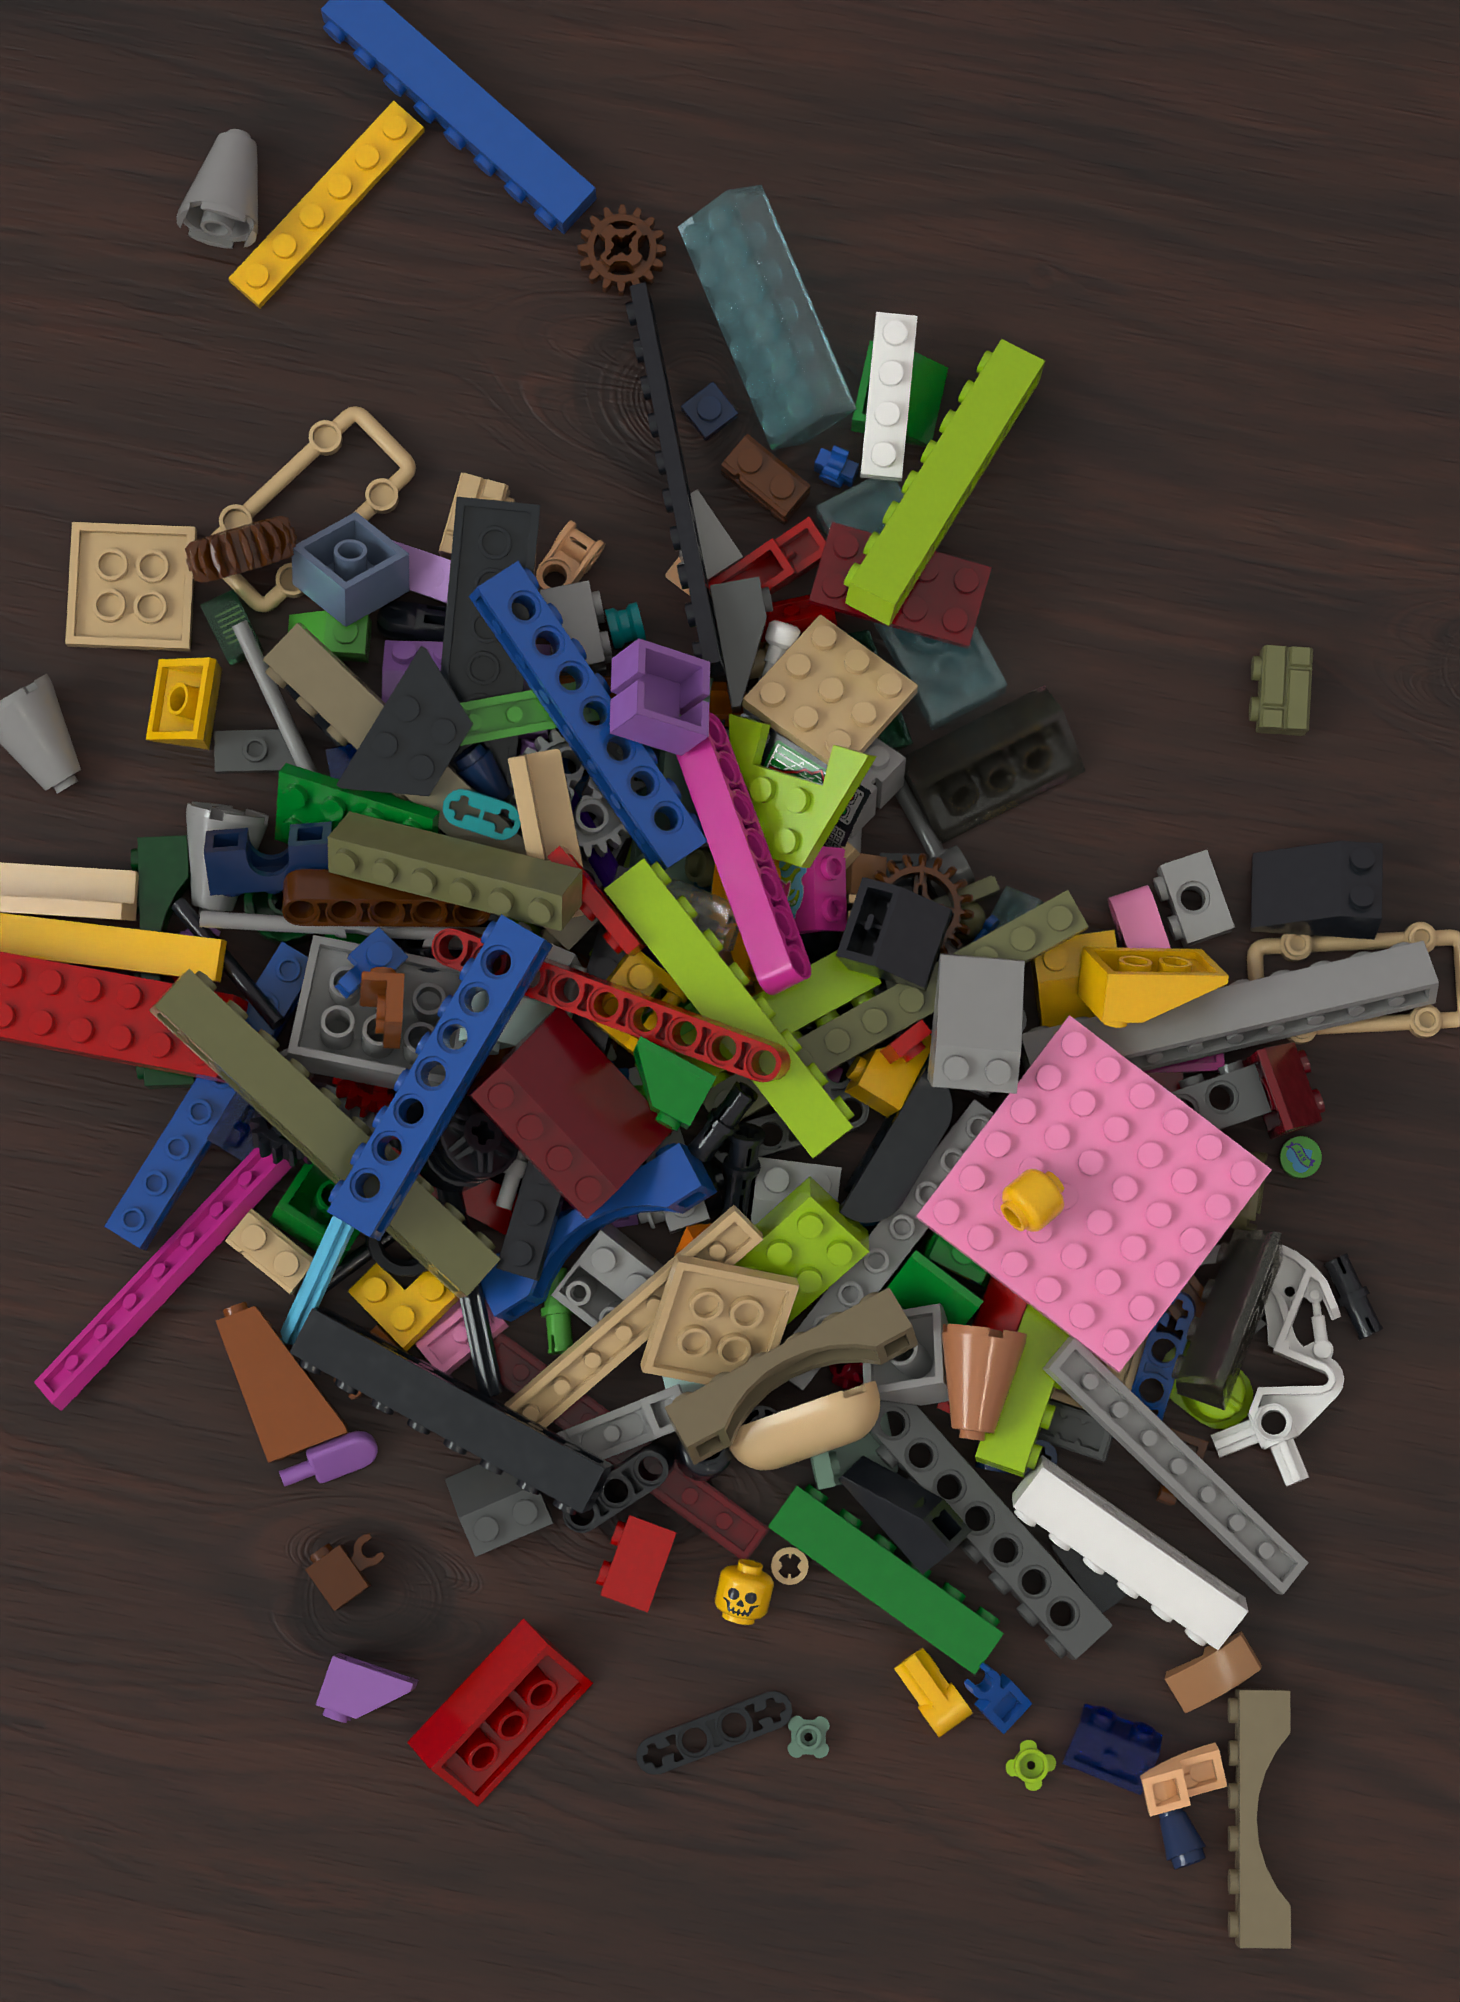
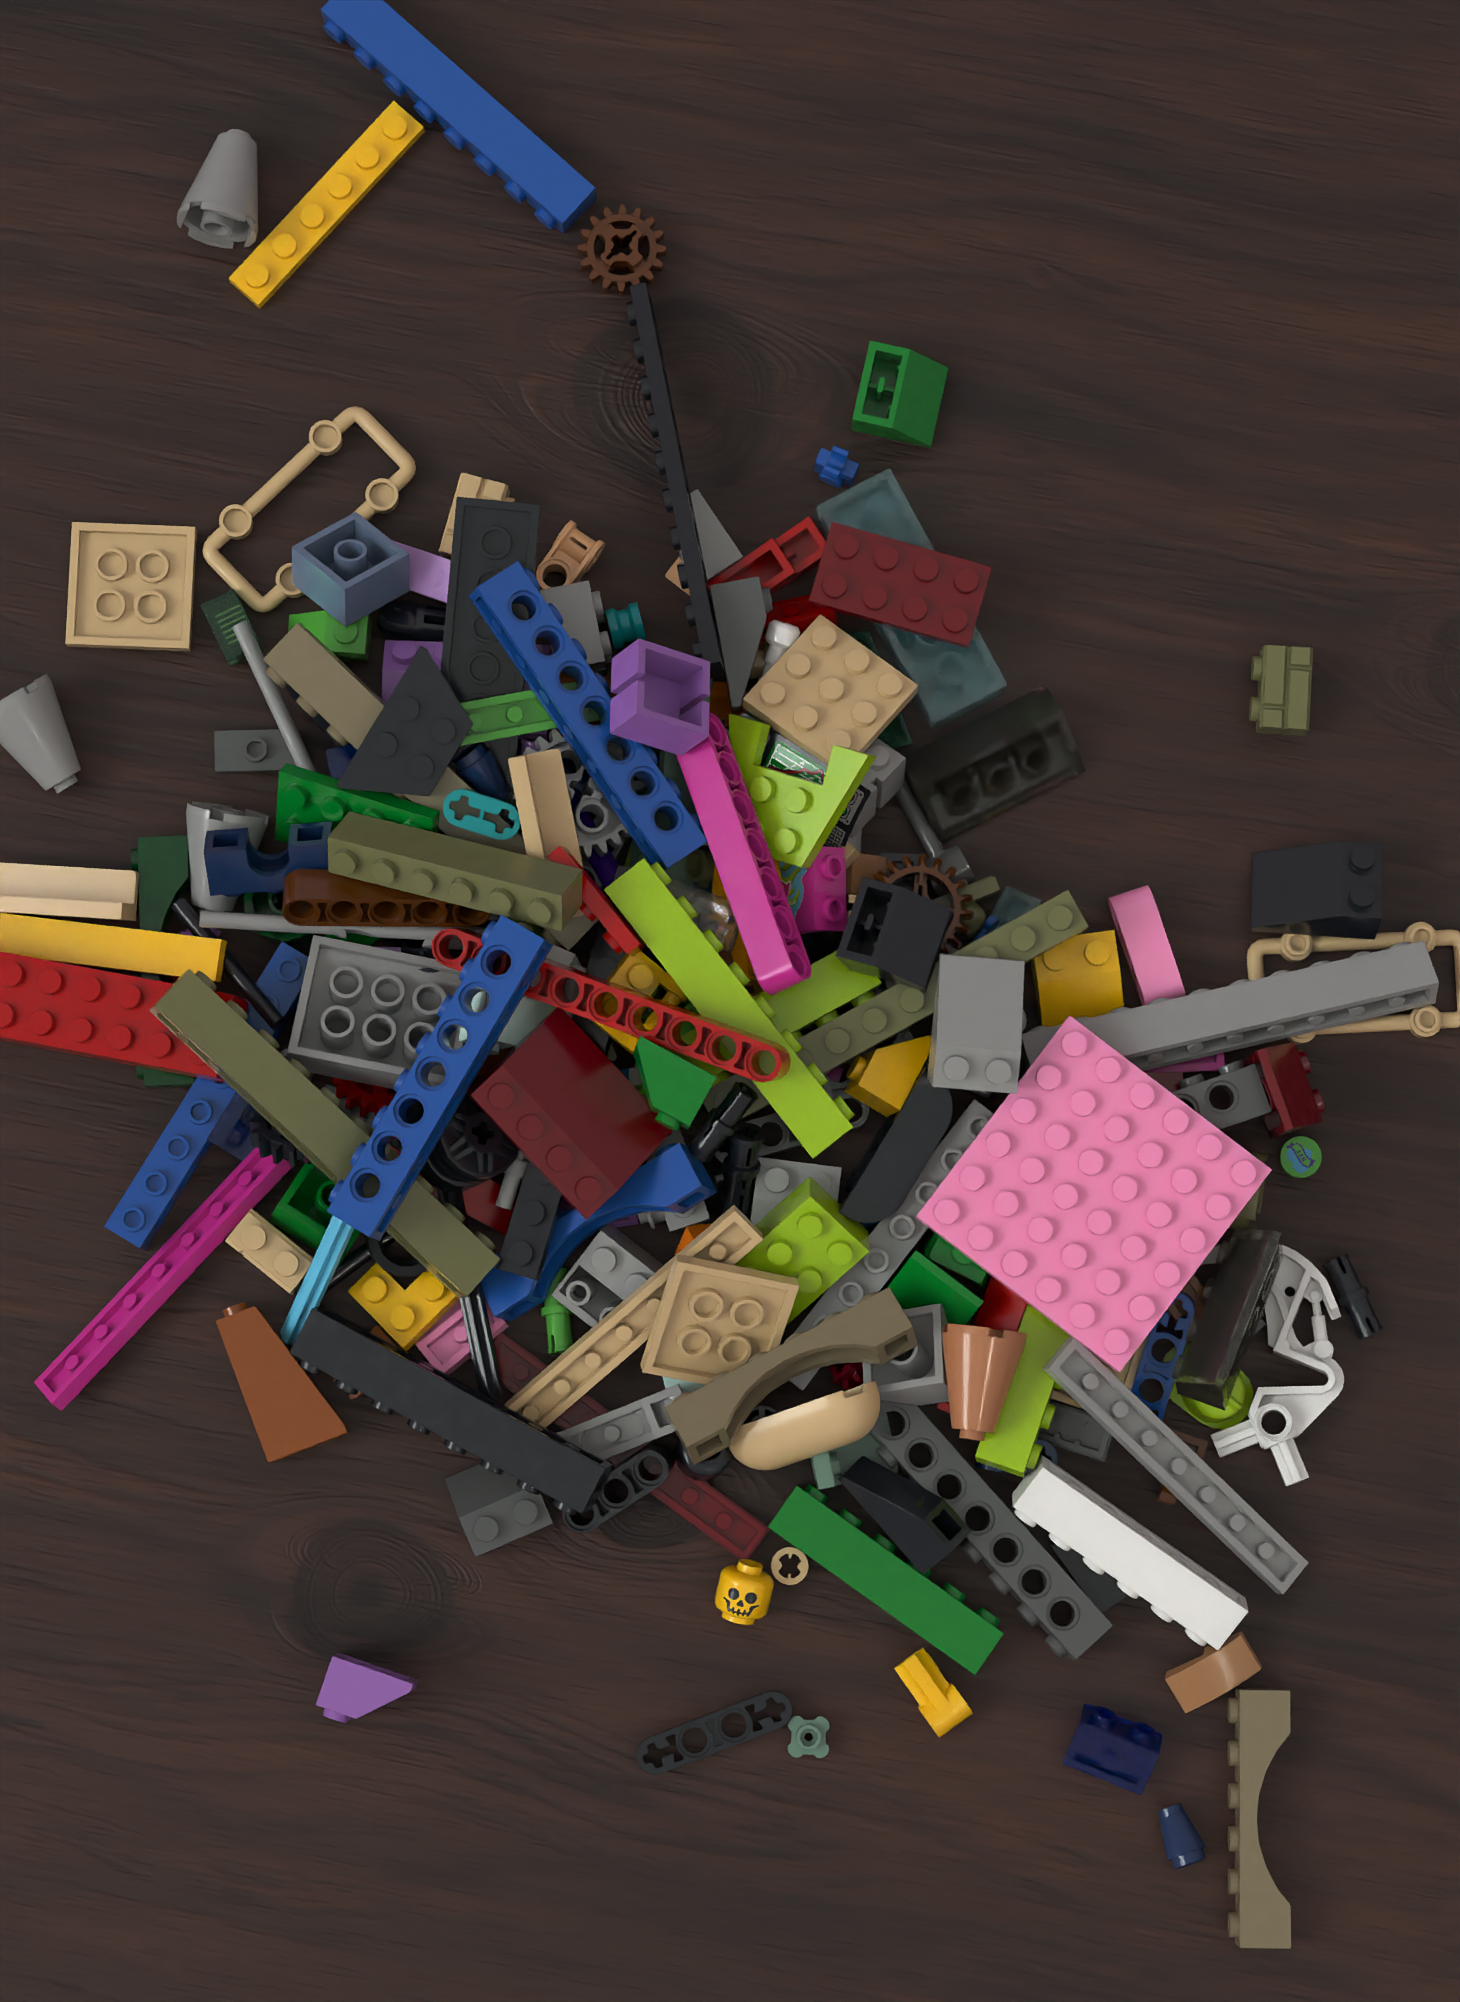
(184, 702): yellow slope -> none
(241, 549): reddish brown gear -> none
(334, 1458): medium lavender piece -> none
(339, 1573): reddish brown brick -> none
(373, 952): blue plate -> none
(385, 990): dark orange bracket -> none
(499, 1713): red slope -> none
(636, 1563): red brick -> none
(709, 411): dark blue plate -> none
(765, 479): reddish brown brick -> none
(766, 317): clear light blue brick -> none
(888, 396): white plate -> none
(907, 1044): red plate -> none
(943, 482): lime brick -> none
(998, 1698): blue plate -> none
(1031, 1777): lime plate -> none
(1032, 1200): yellow head -> none
(1144, 982): yellow slope -> none
(1181, 1777): light nougat slope -> none
(1195, 874): light grey brick -> none

